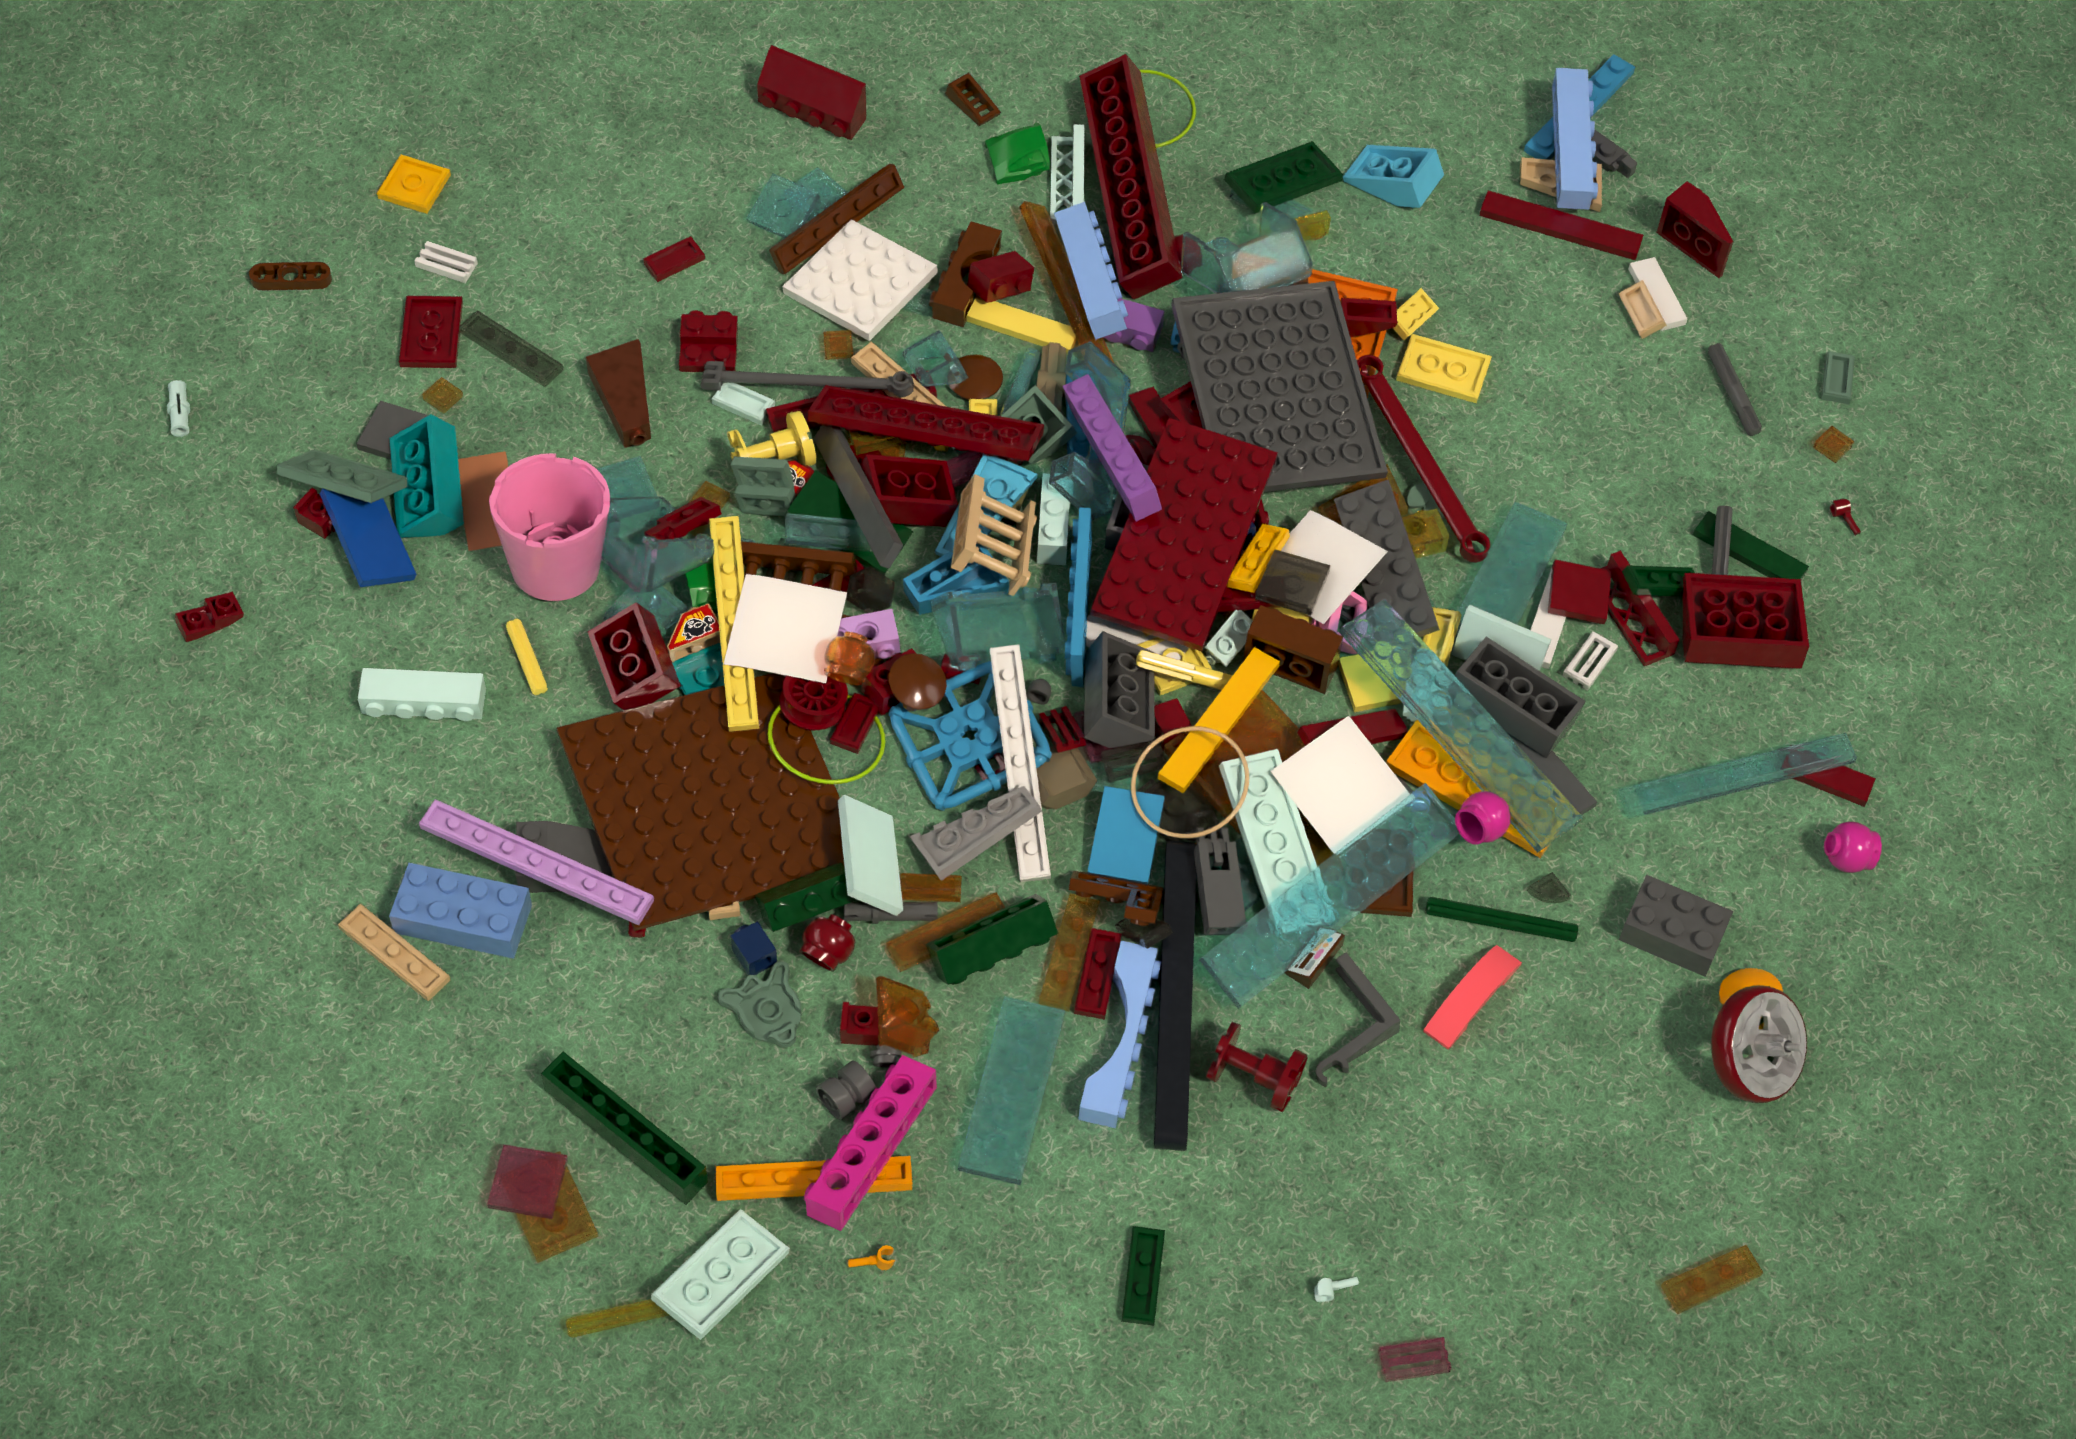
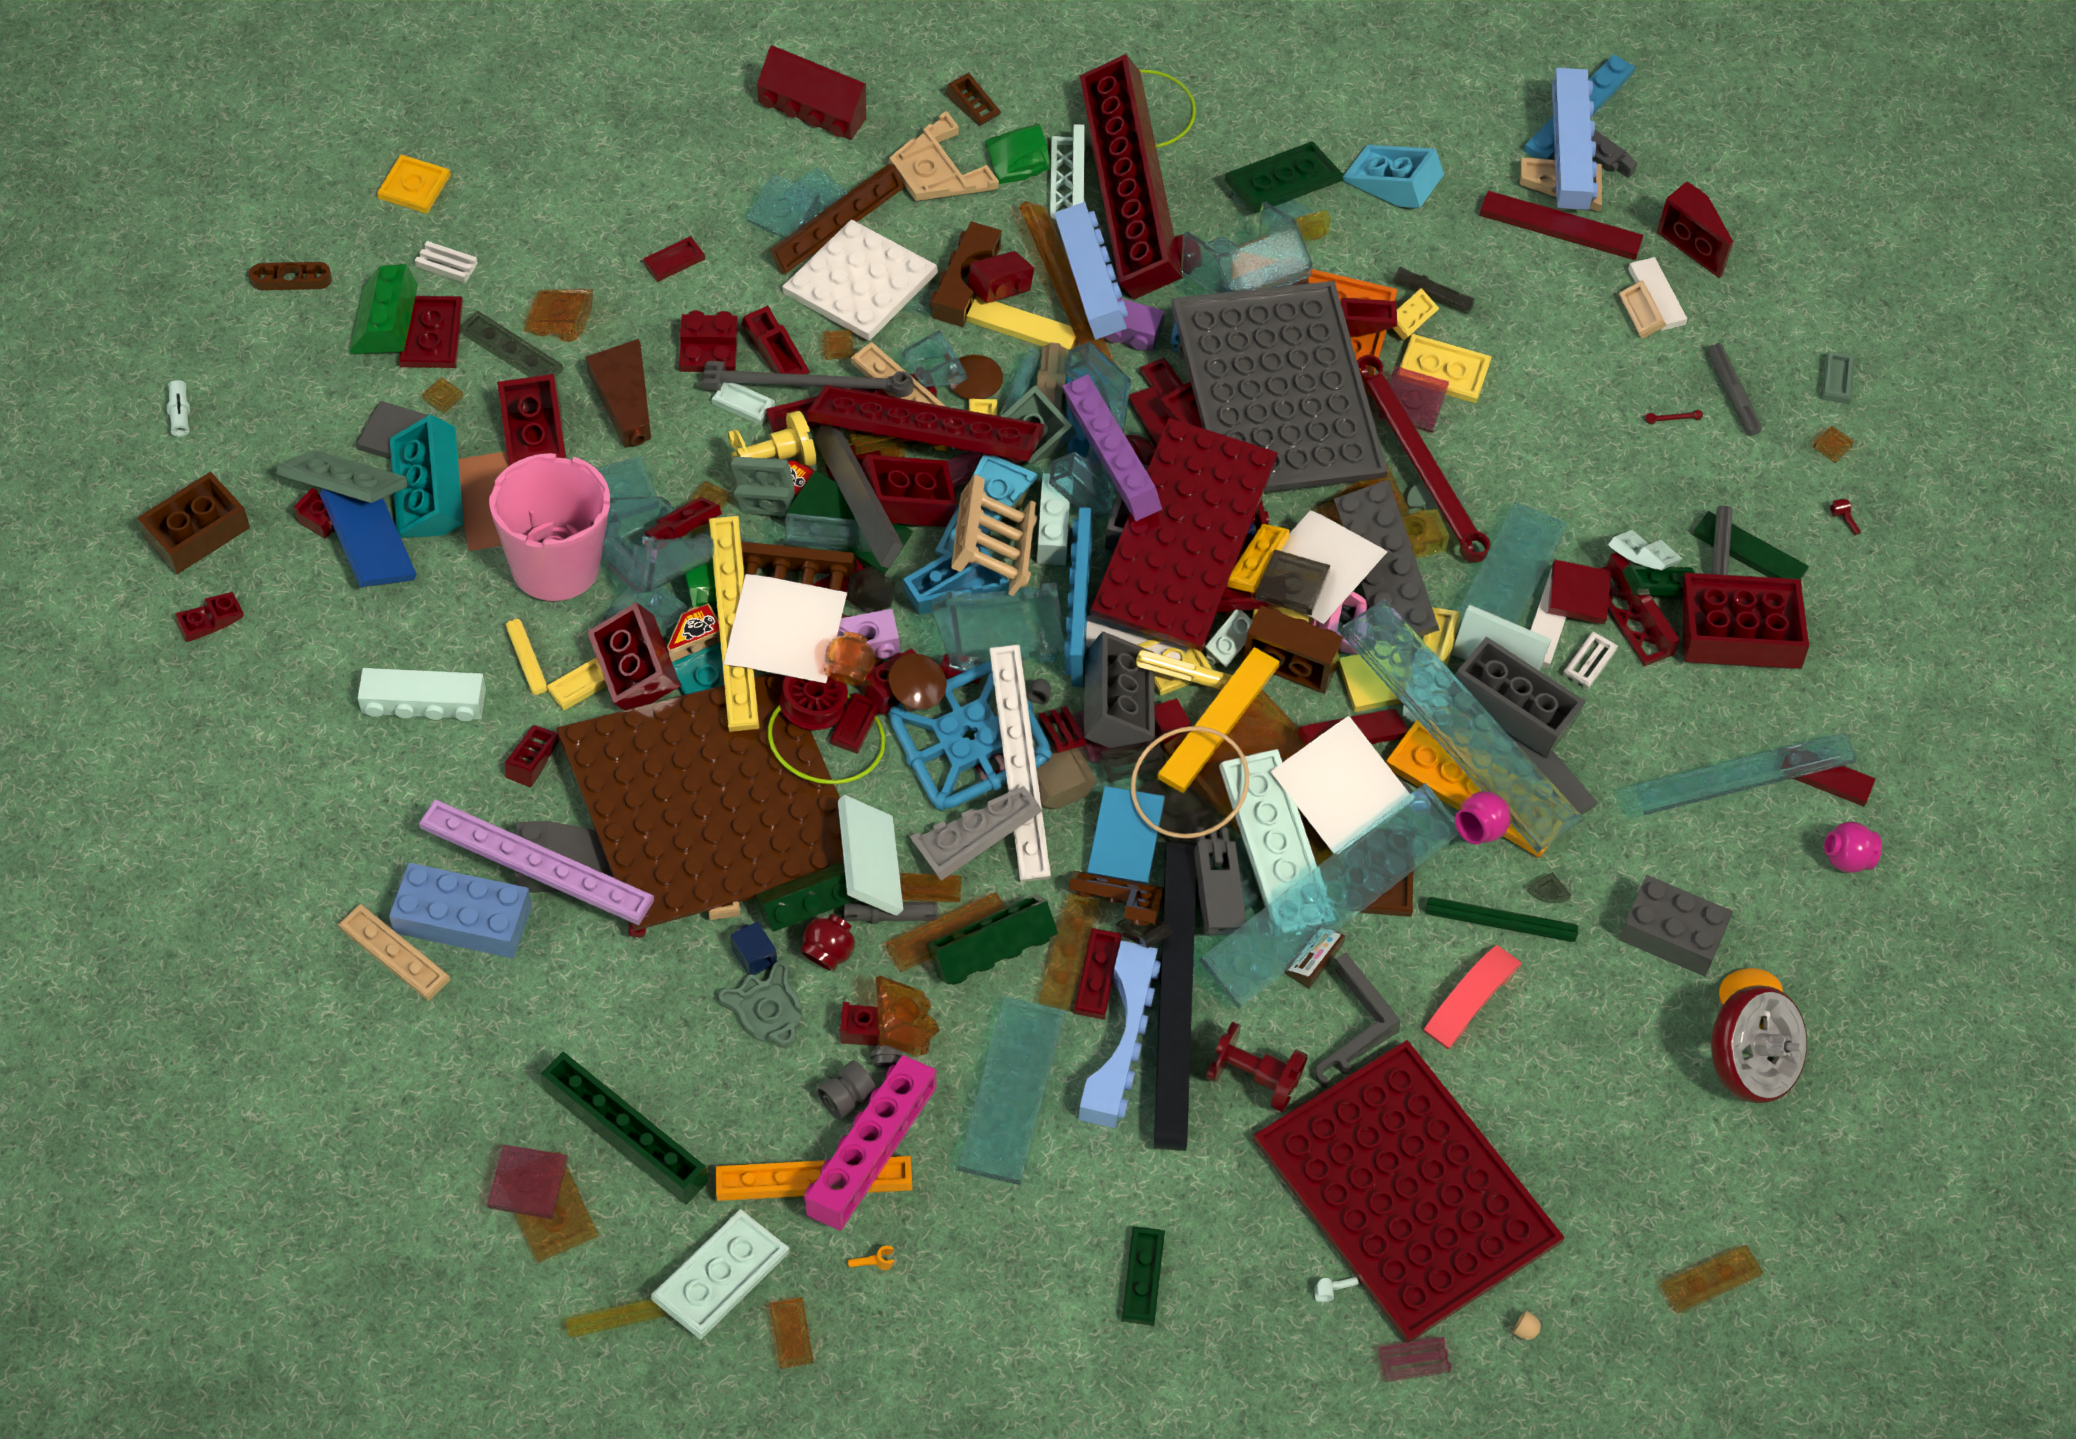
(193, 522): none -> reddish brown brick
(384, 311): none -> green slope
(525, 771): none -> dark red slope
(531, 417): none -> dark red slope
(560, 313): none -> clear orange slope
(577, 684): none -> light yellow tile
(773, 342): none -> dark red slope
(791, 1333): none -> clear orange tile
(930, 172): none -> tan wing
(1161, 377): none -> dark red tile
(1408, 1190): none -> dark red plate
(1419, 396): none -> clear pink tile
(1434, 290): none -> clear smoke pin
(1527, 1326): none -> tan hinge
(1651, 418): none -> dark red hinge
(1653, 555): none -> light aqua slope

